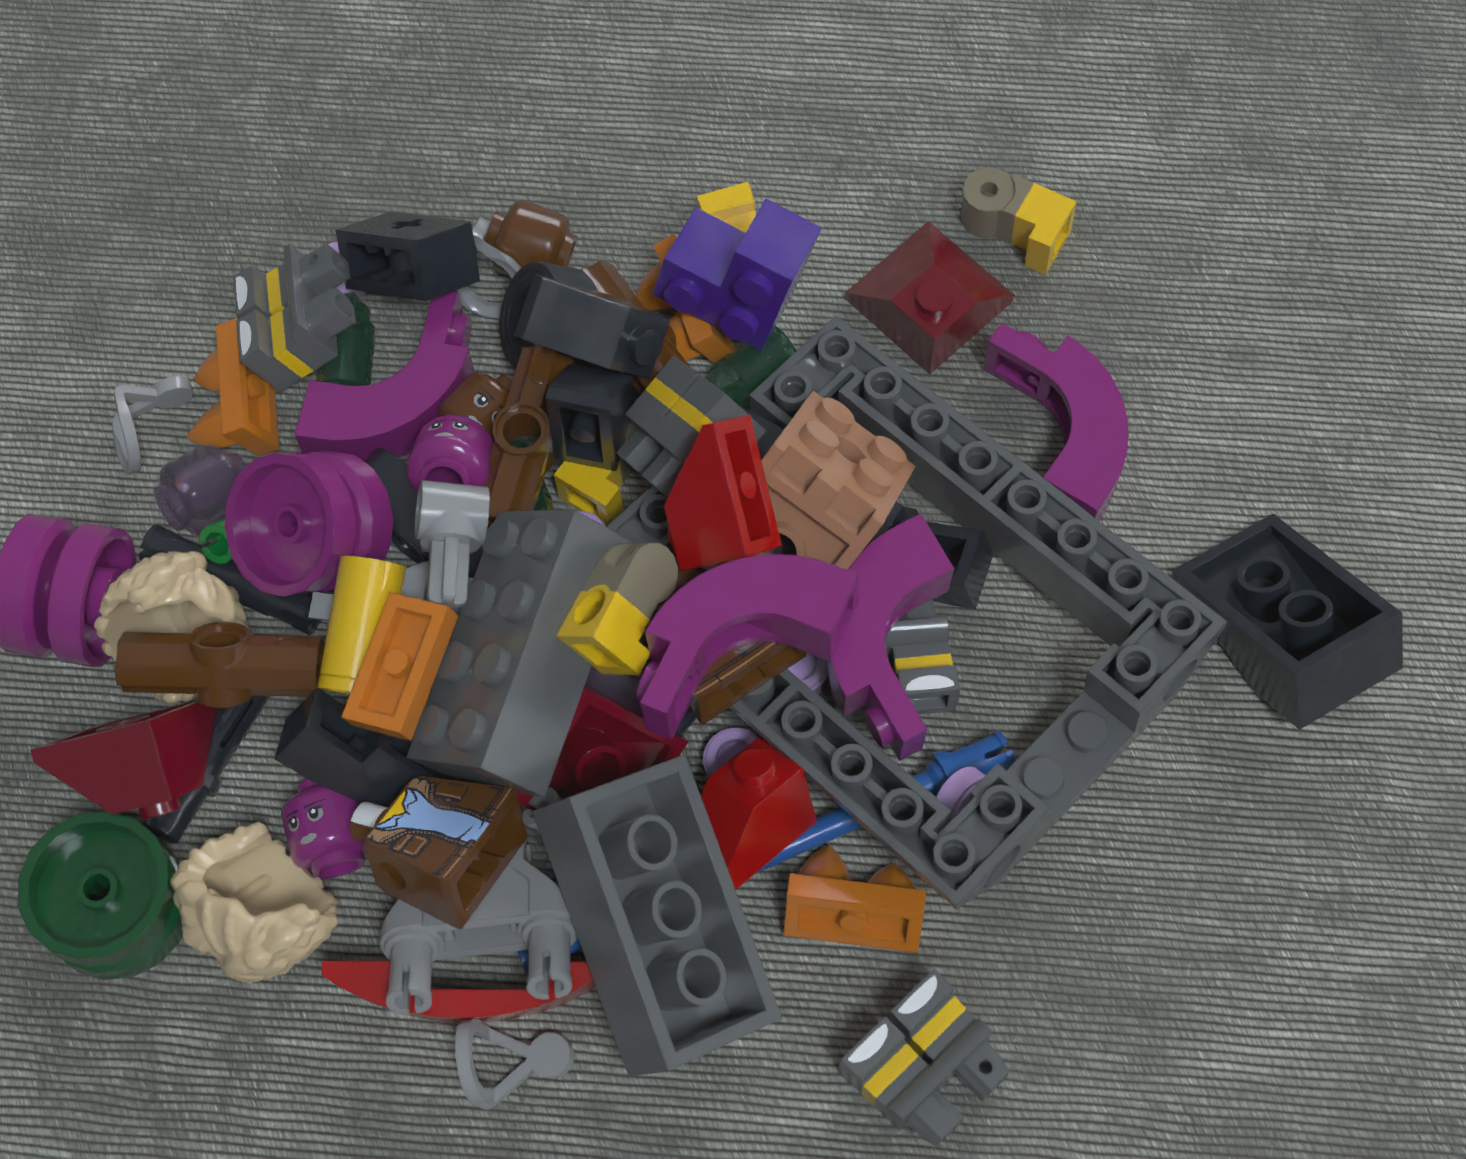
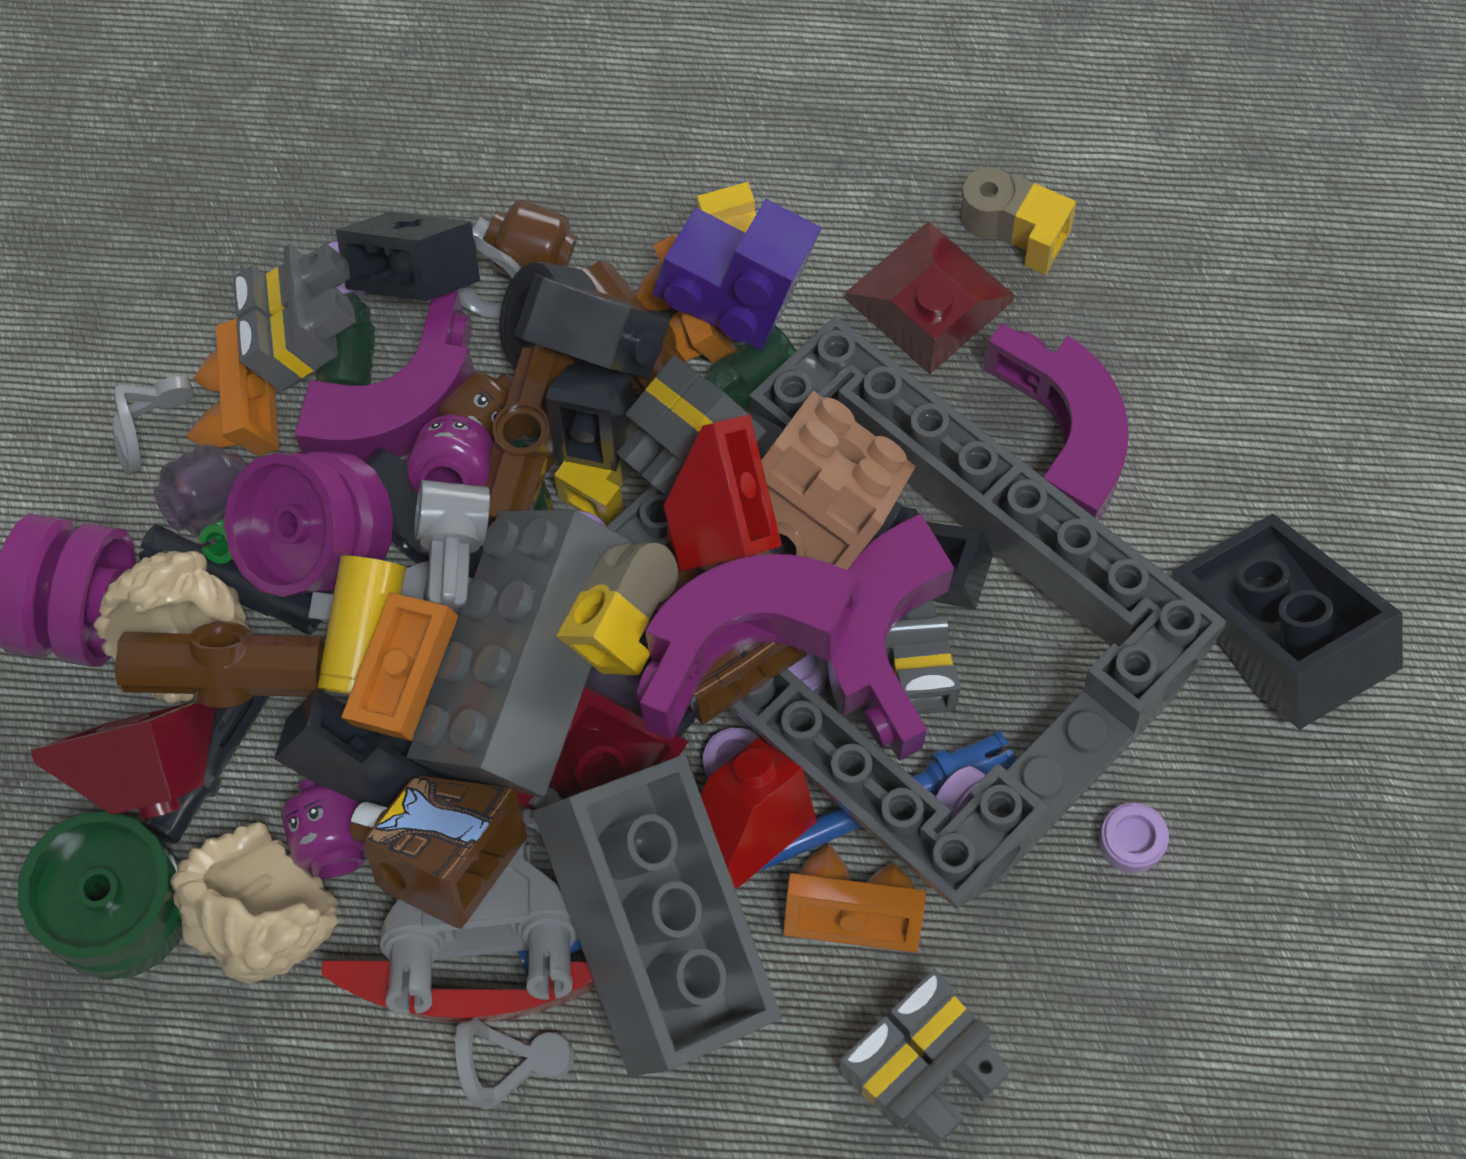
(1133, 838): none -> lavender tile

